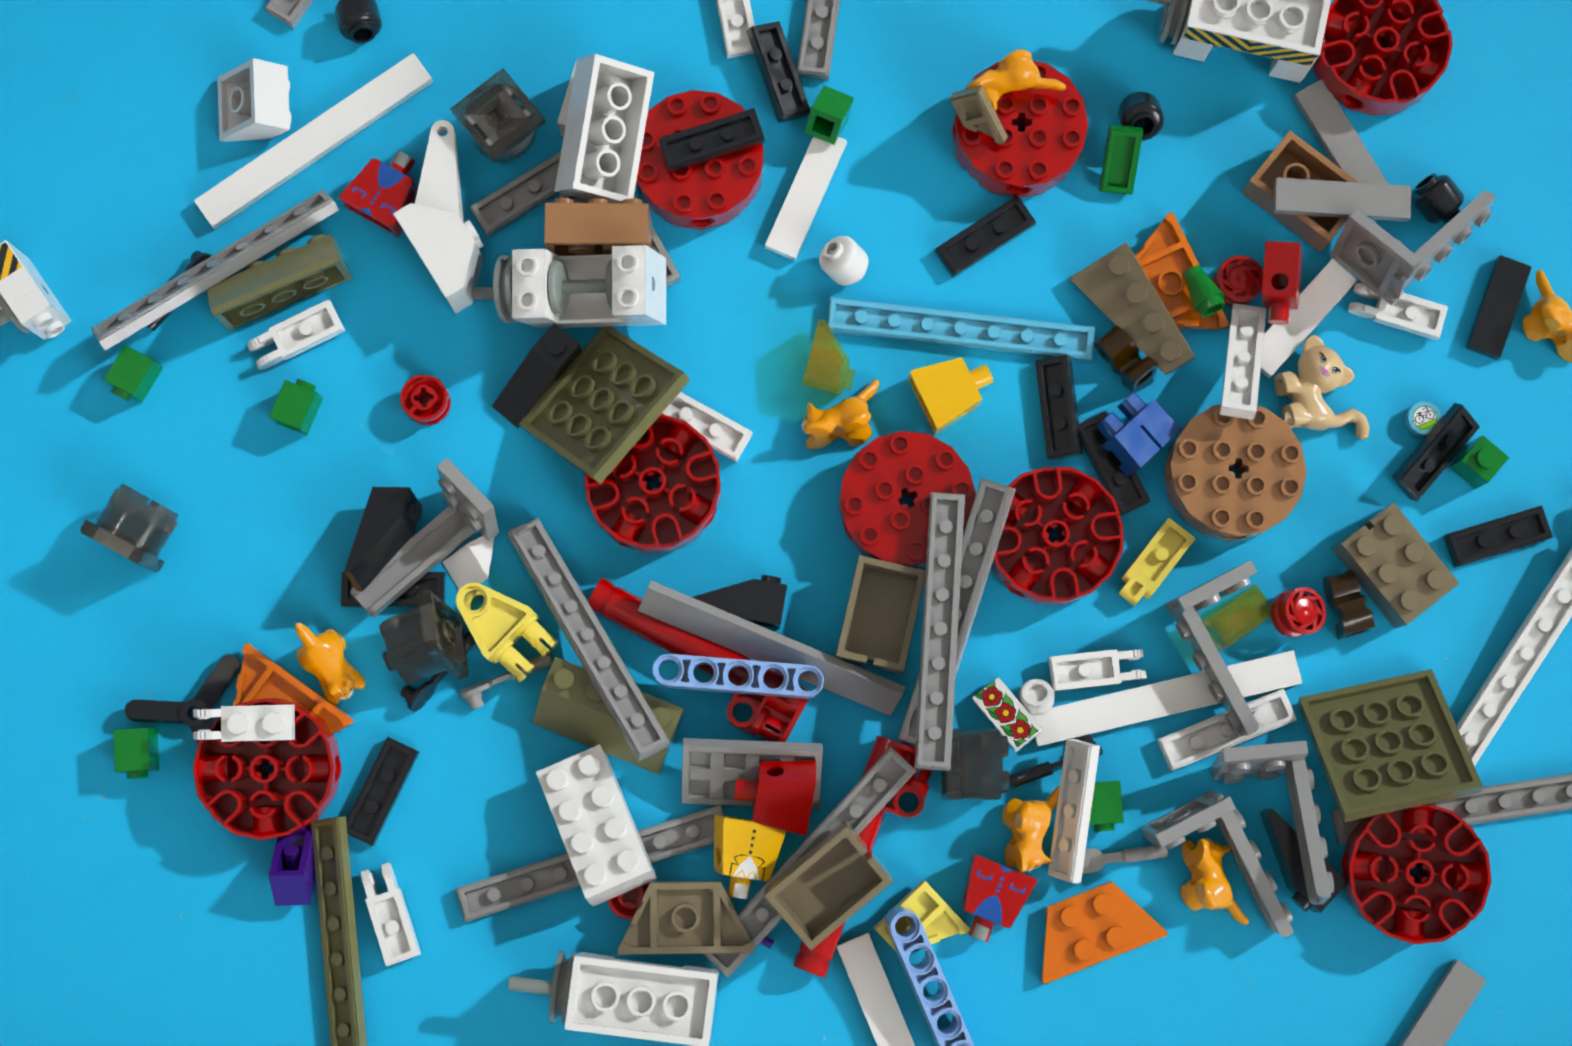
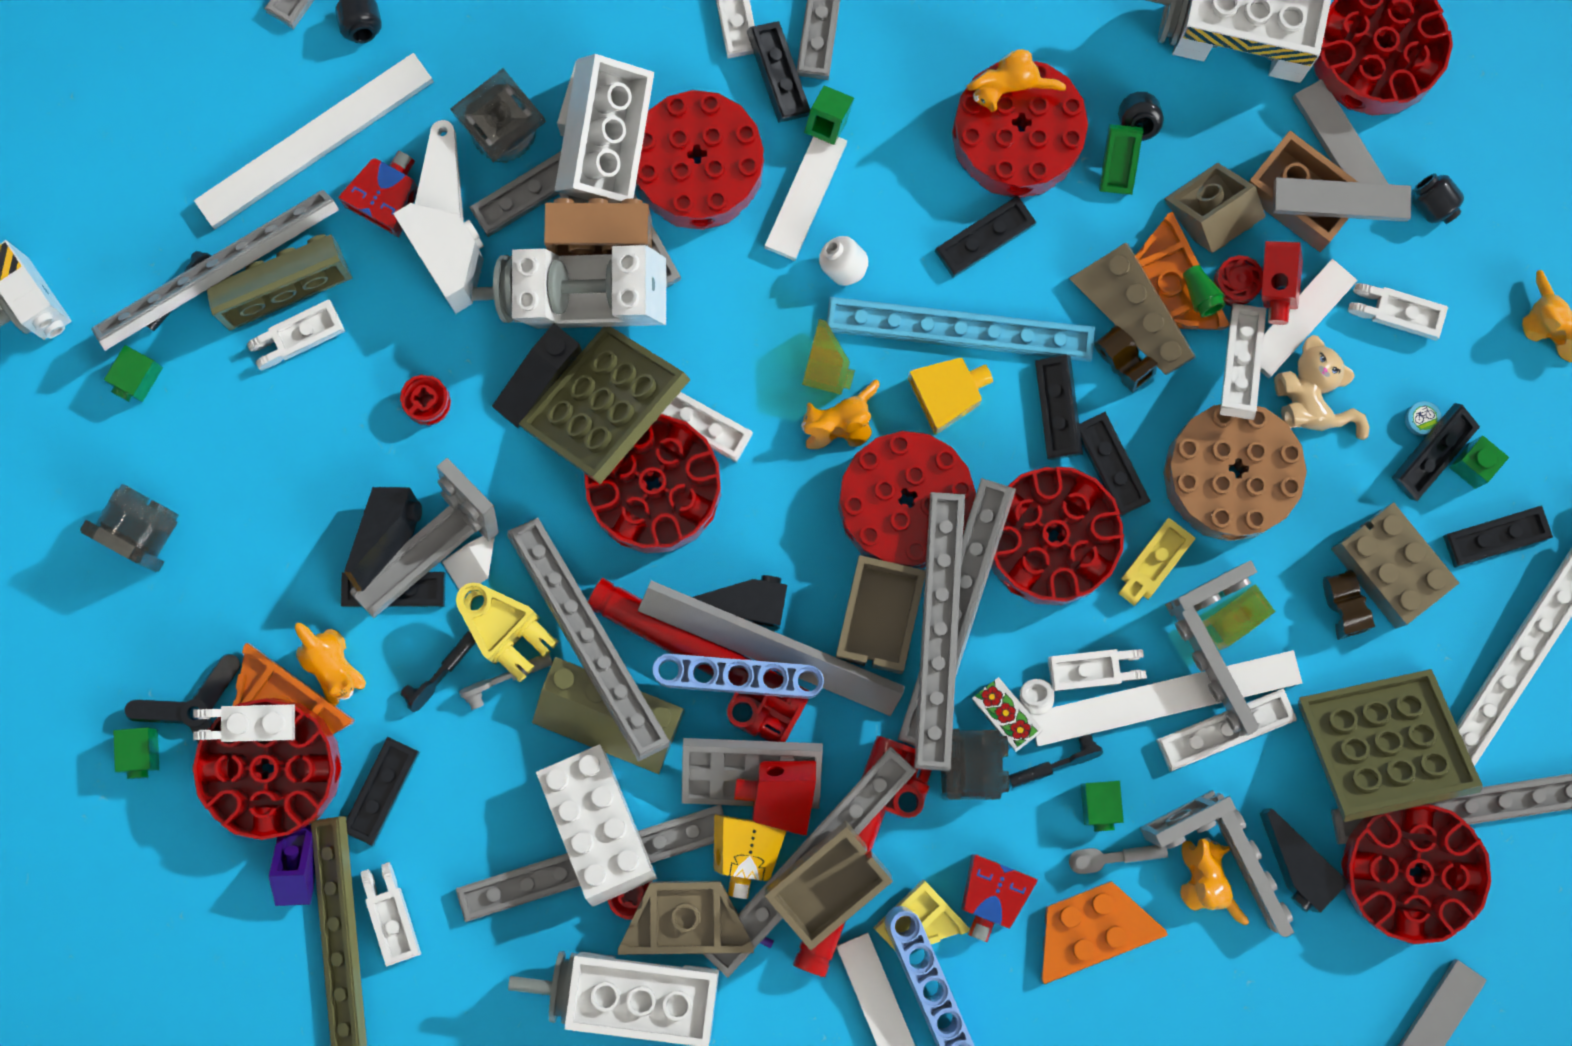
(253, 101): white slope -> none
(296, 406): green brick -> none
(425, 641): clear smoke piece -> none
(711, 140): black tile -> none
(978, 113): dark tan tile -> none
(1028, 824): light orange animal -> none
(1073, 810): white tile -> none
(1141, 436): blue hips -> none
(1216, 207): none -> dark tan slope
(1267, 763): light grey bracket -> none
(1297, 613): red wheel -> none
(1389, 265): light grey bracket -> none
(1498, 307): black tile -> none

